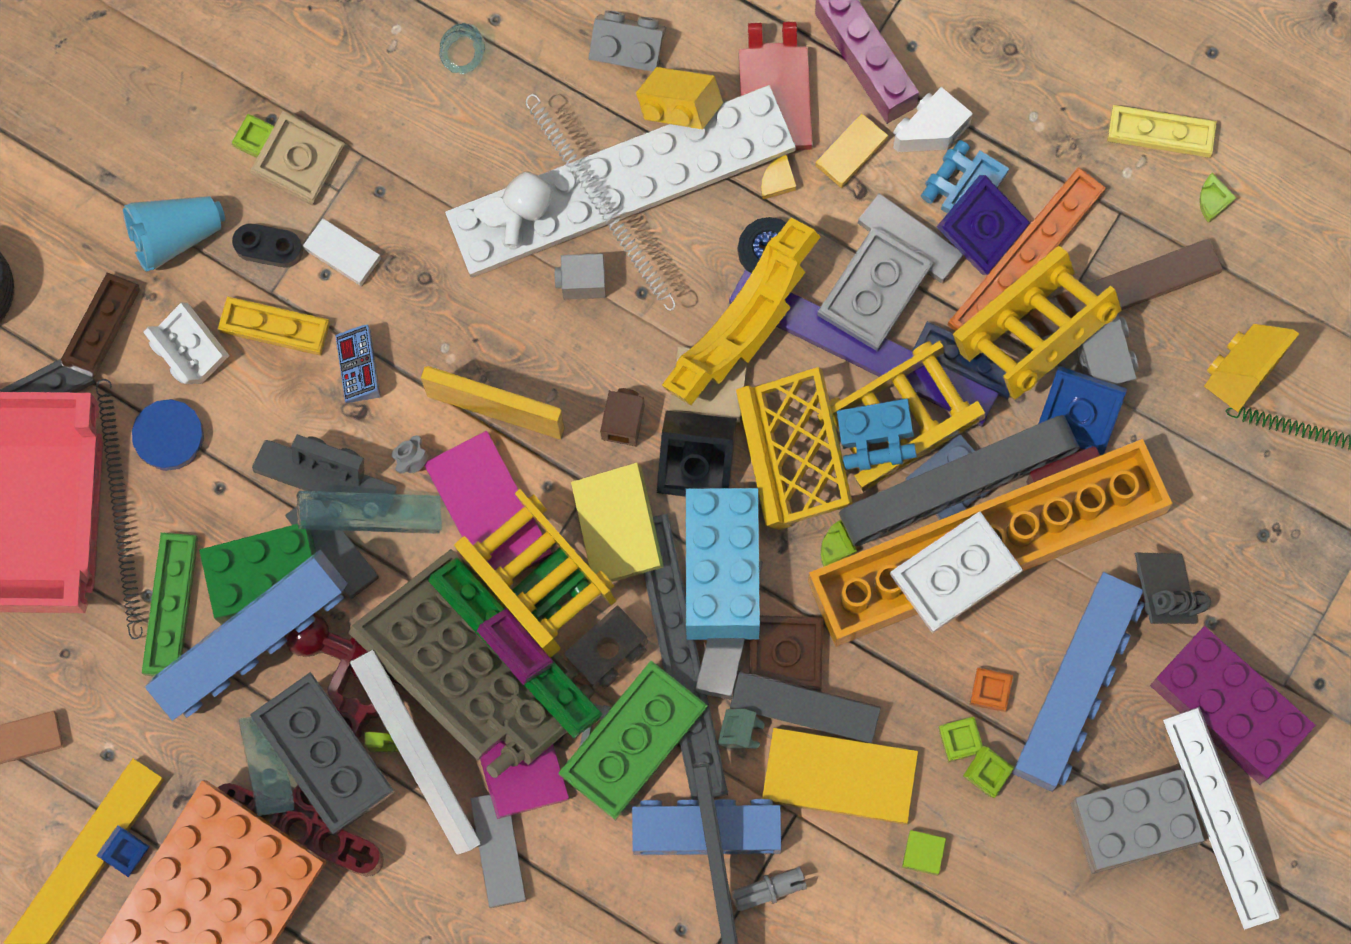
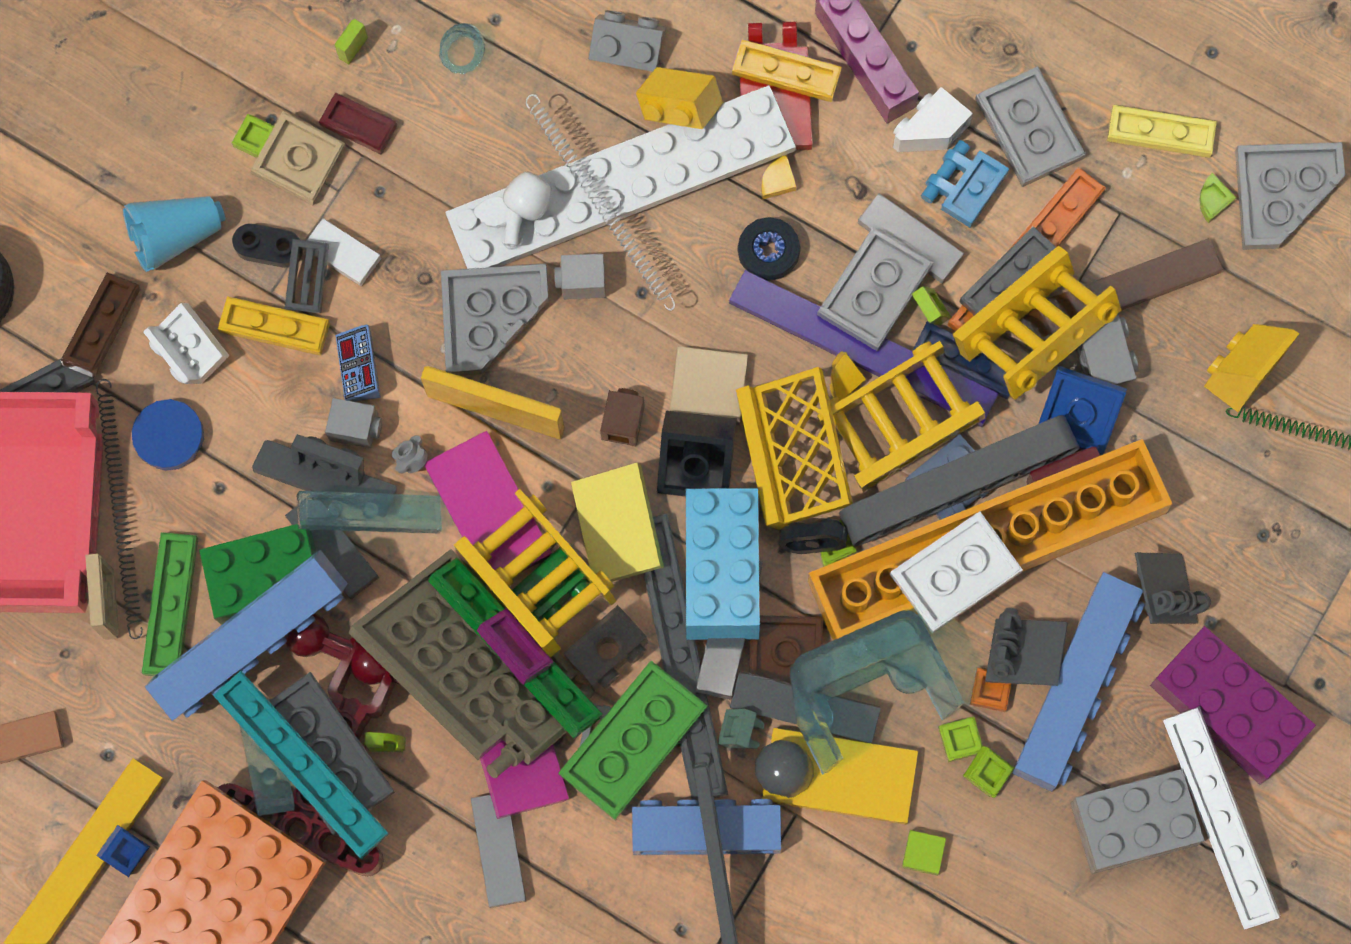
(102, 597): none -> tan tile
(301, 764): none -> teal tile
(320, 277): none -> dark grey tile
(351, 41): none -> lime tile
(353, 423): none -> light grey brick
(358, 123): none -> dark red tile
(415, 752): white tile -> none
(487, 311): none -> light grey plate
(749, 317): yellow piece -> none
(769, 889): light grey axle -> none
(784, 768): none -> dark grey hair
(786, 70): none -> yellow tile
(813, 537): none -> black plate
(844, 376): none -> yellow tile
(851, 150): yellow tile -> none
(874, 425): dark azure plate -> none
(890, 646): none -> clear light blue windscreen
(931, 305): none -> lime tile
(983, 224): dark purple tile -> none
(1007, 270): none -> dark grey tile
(1026, 650): none -> dark grey hinge
(1030, 126): none -> light grey tile
(1283, 187): none -> light grey plate

